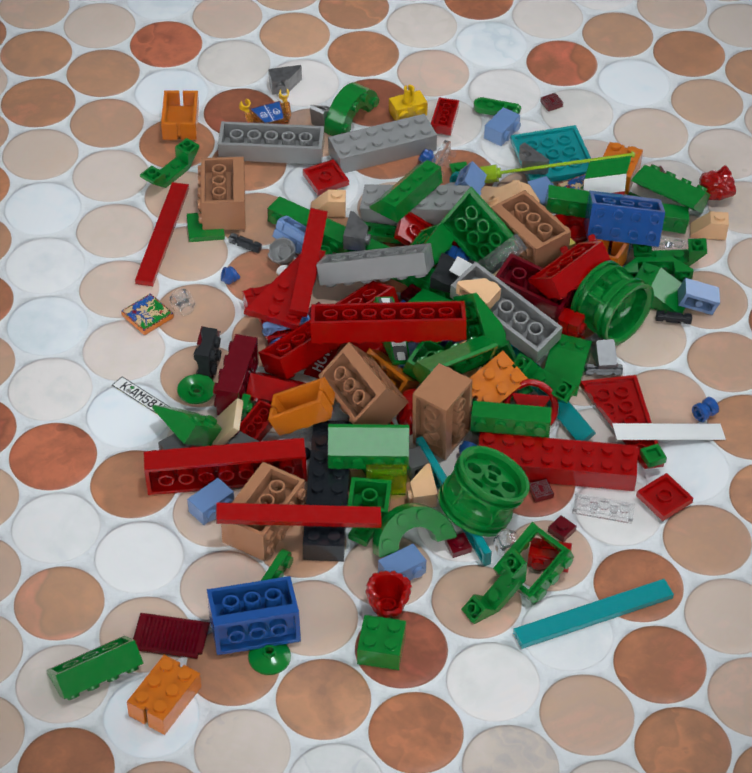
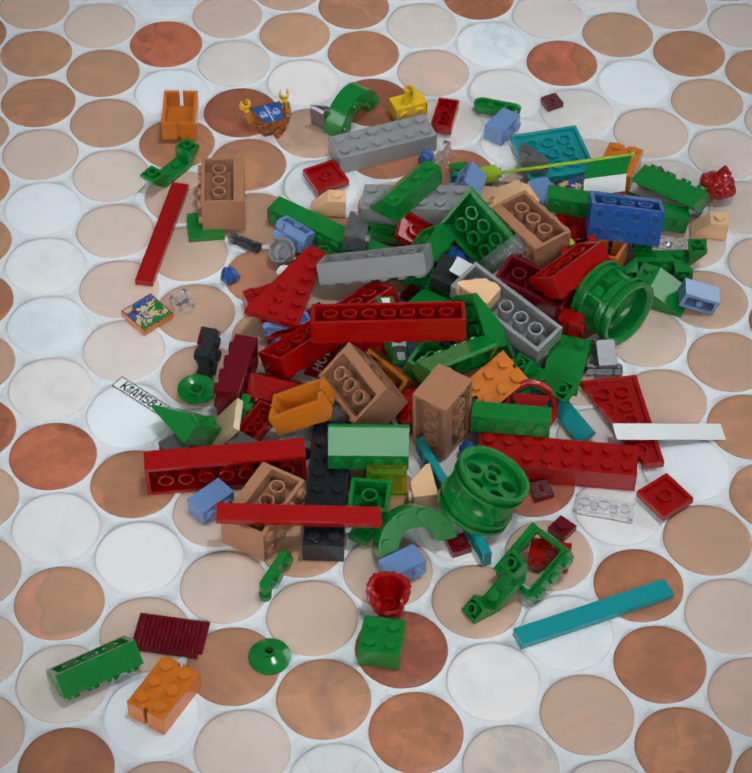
(254, 615): blue brick -> none
(272, 142): light grey brick -> none
(284, 78): flat silver slope -> none
(307, 263): red tile -> none
(417, 461): dark grey brick -> none
(504, 541): clear head -> none
(653, 455): green plate -> none
(673, 317): black axle -> none
(707, 408): blue wheel -> none

